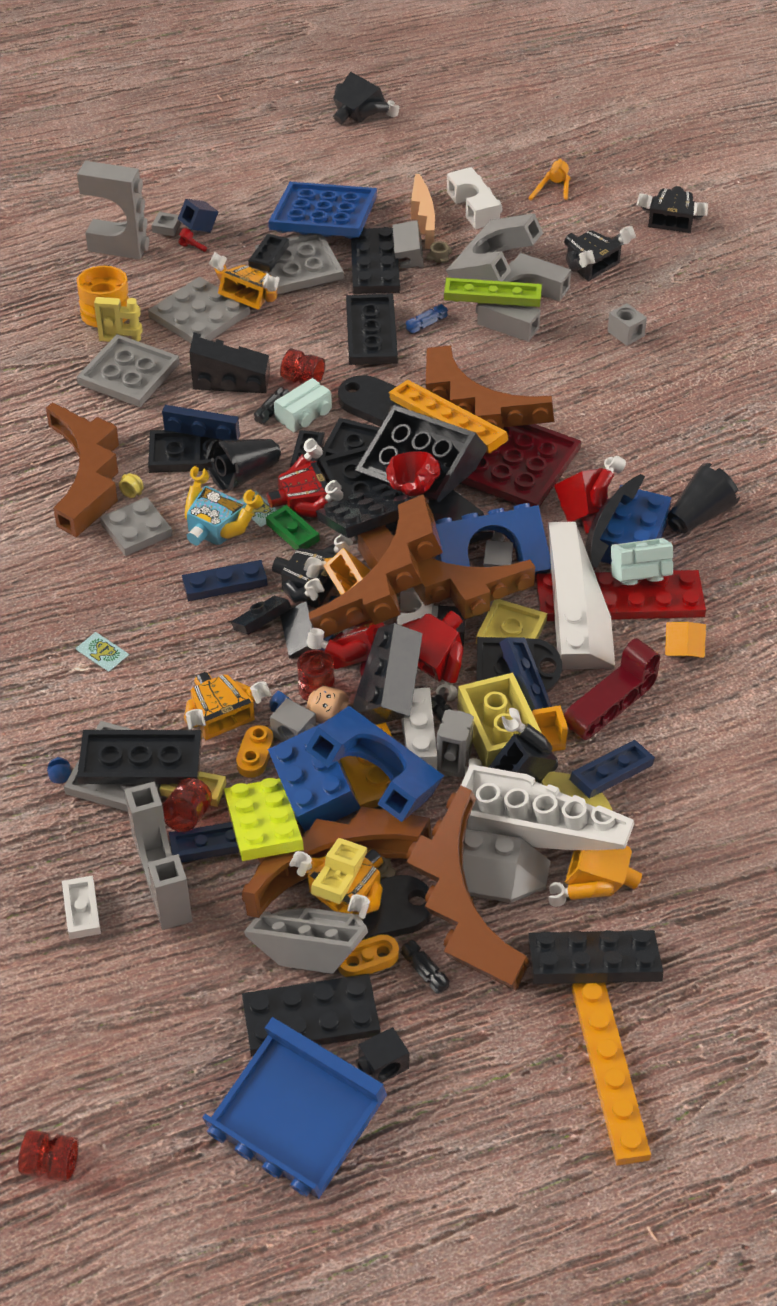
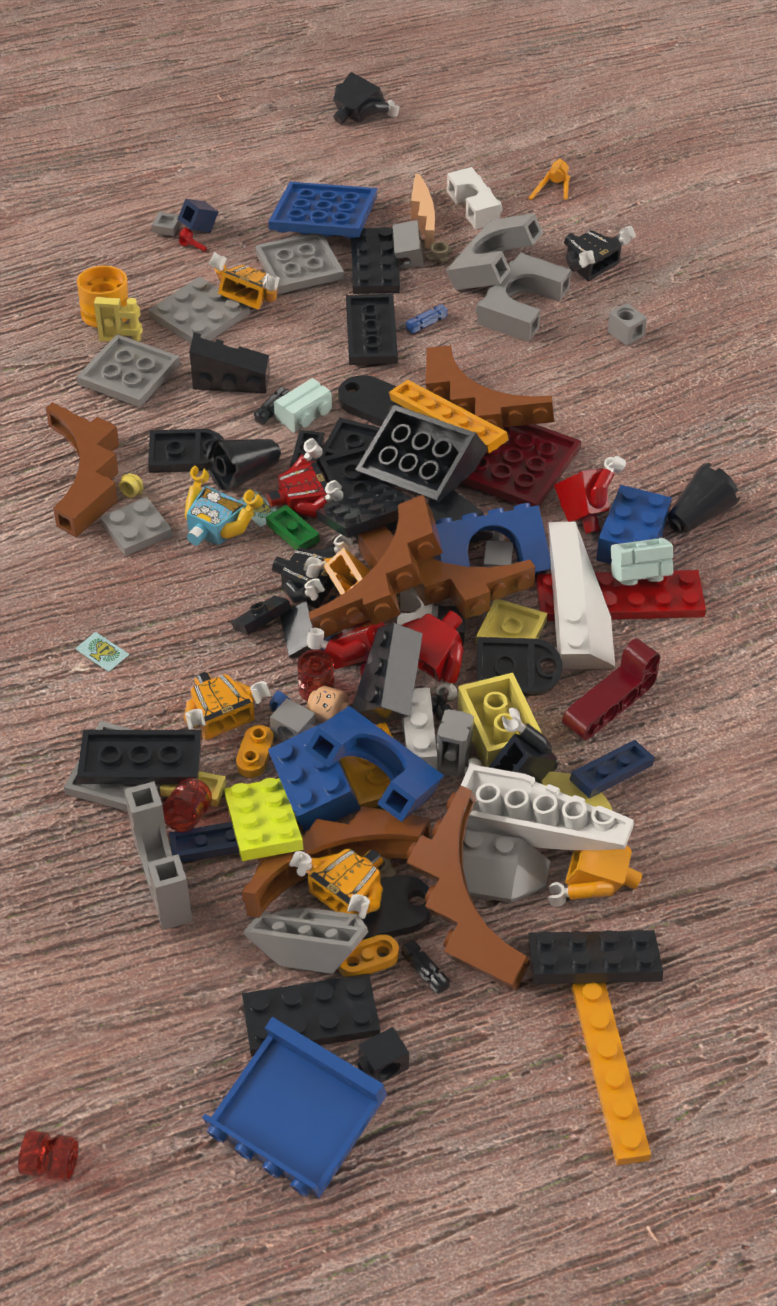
(59, 770): blue hinge -> none
(81, 907): white plate -> none
(125, 189): light grey arch -> none
(200, 423): dark blue plate -> none
(224, 580): dark blue plate -> none
(268, 253): black plate -> none
(301, 367): clear red wheel -> none
(339, 870): light yellow slope -> none
(412, 472): red hair -> none
(492, 292): lime plate -> none
(522, 665): dark blue plate -> none
(553, 726): light orange panel -> none
(625, 494): black slope -> none
(672, 209): black torso -> none
(685, 639): light orange panel -> none

